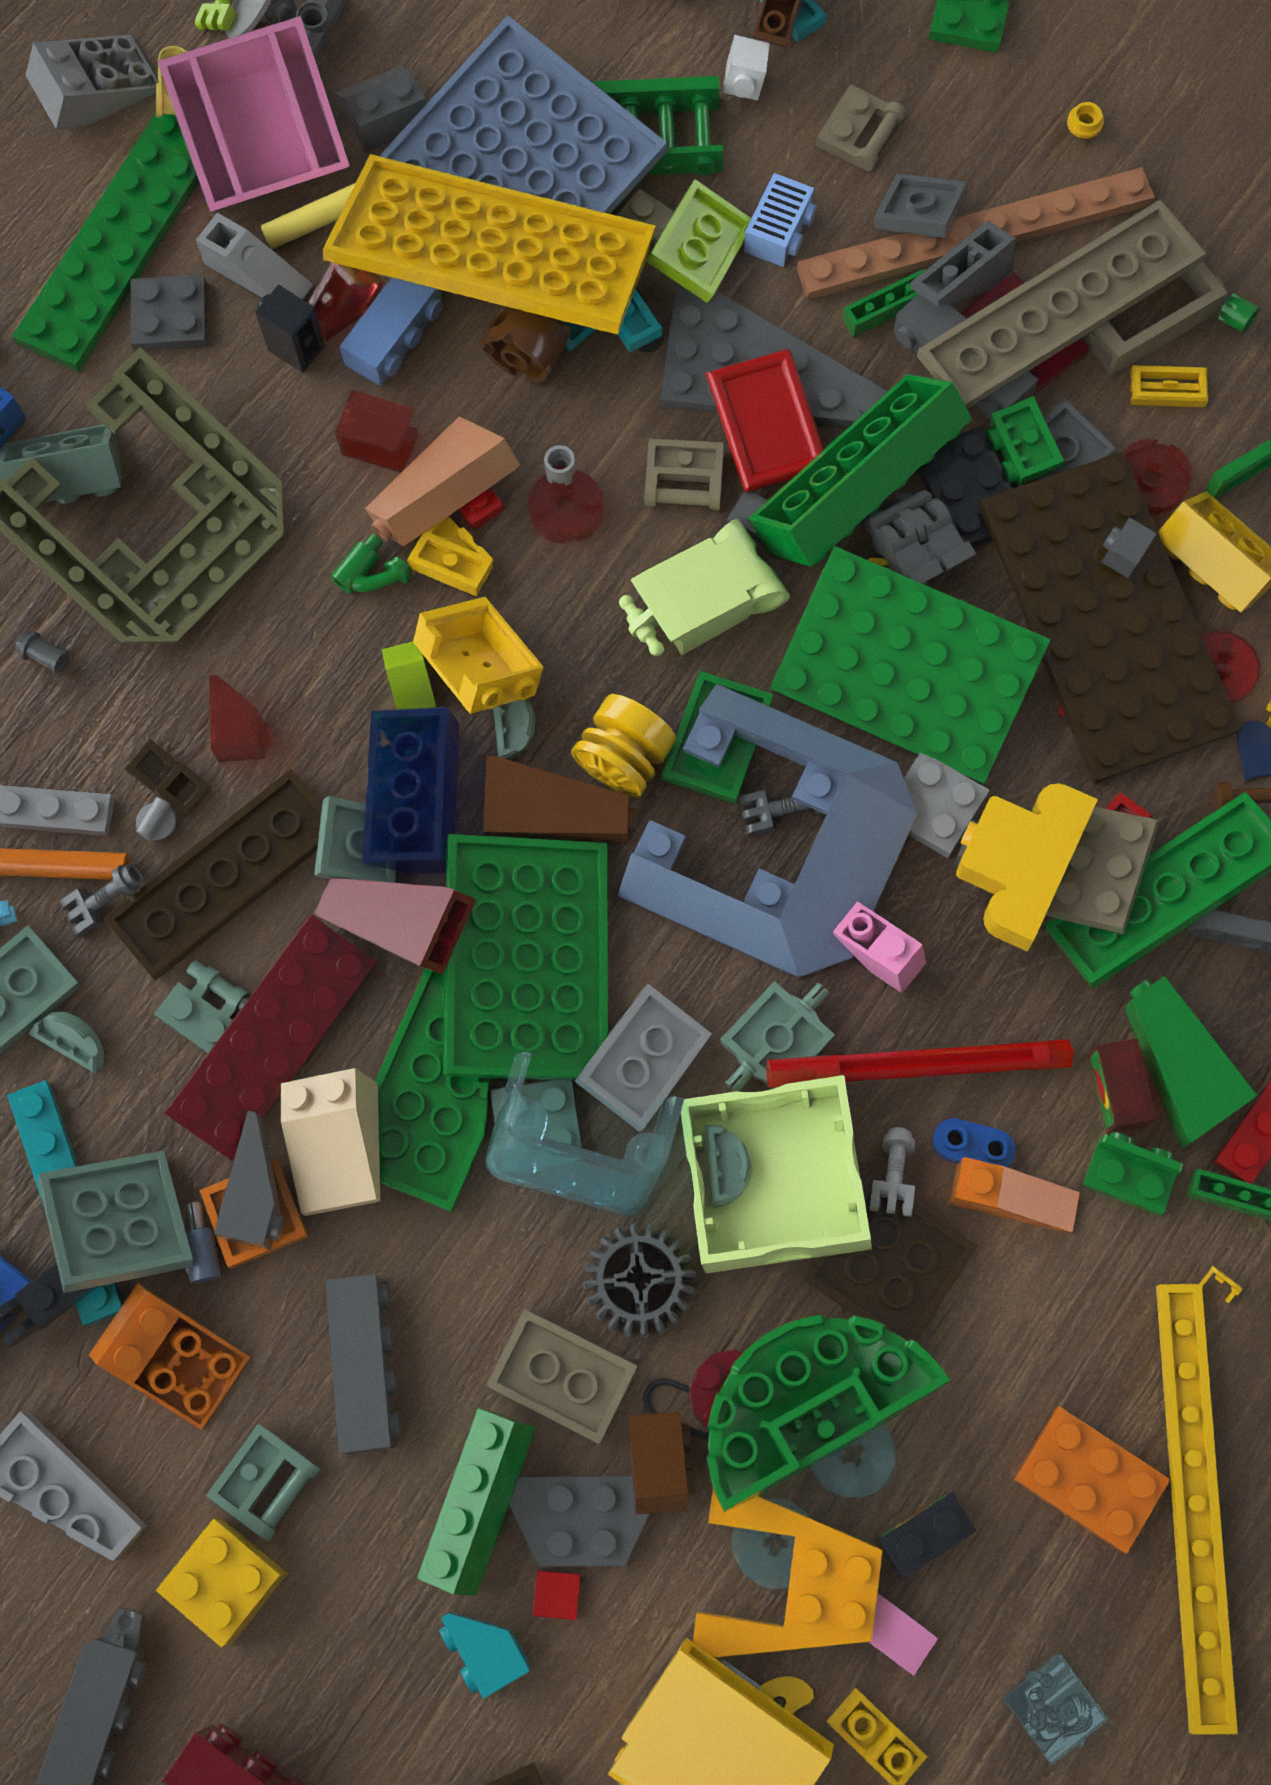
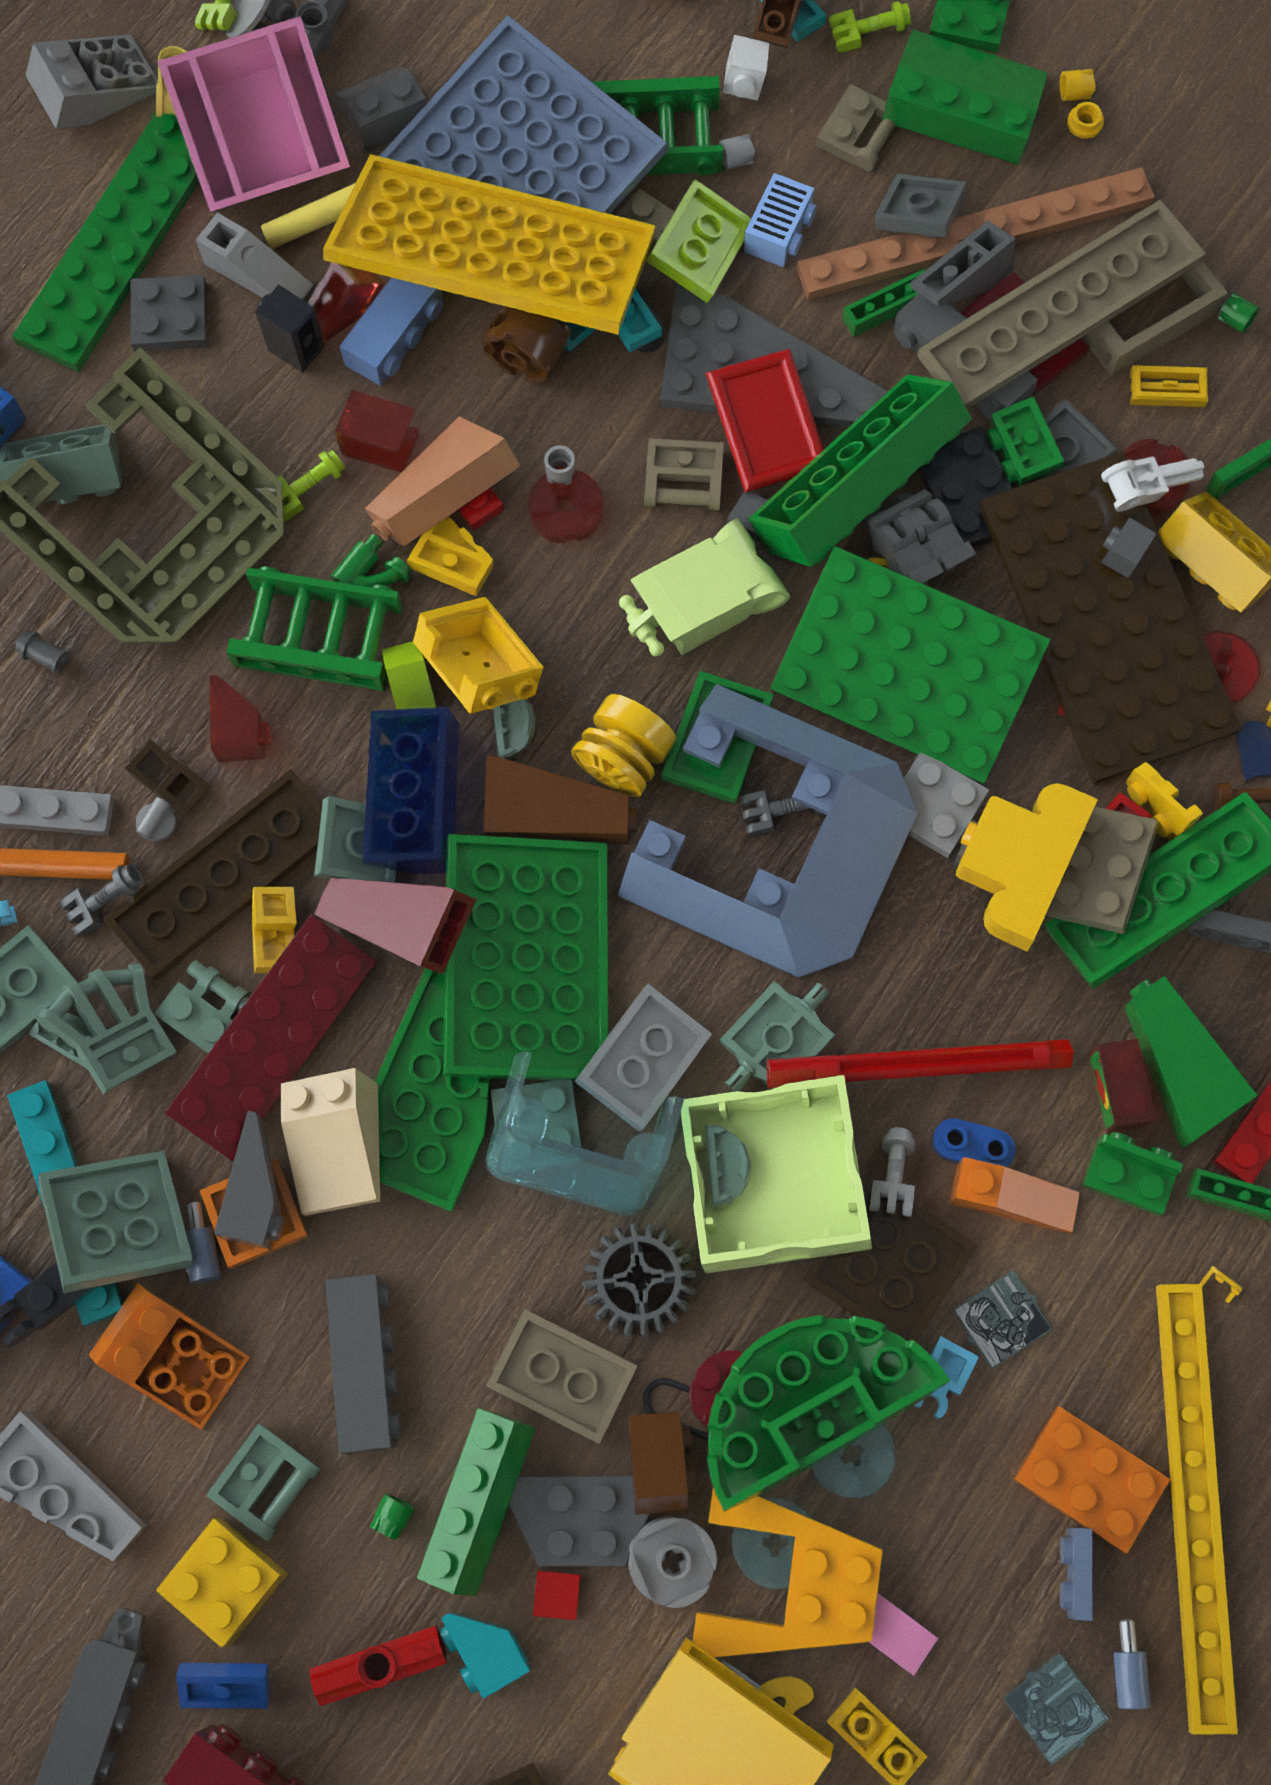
(124, 1049): none -> sand green plate
(223, 1685): none -> blue plate
(271, 924): none -> yellow slope
(327, 663): none -> green fence
(329, 466): none -> lime hinge
(351, 1675): none -> red piece
(392, 1516): none -> green hose
(695, 1570): none -> light grey plate
(737, 151): none -> light grey hose
(848, 30): none -> lime hinge
(881, 947): bright pink slope -> none
(925, 1535): black brick -> none
(957, 1365): none -> medium azure plate
(965, 96): none -> green slope
(1002, 1319): none -> piece
(1077, 85): none -> yellow hose
(1077, 1591): none -> sand blue plate
(1131, 1671): none -> sand blue piece
(1146, 482): none -> white connector
(1157, 797): none -> yellow wing

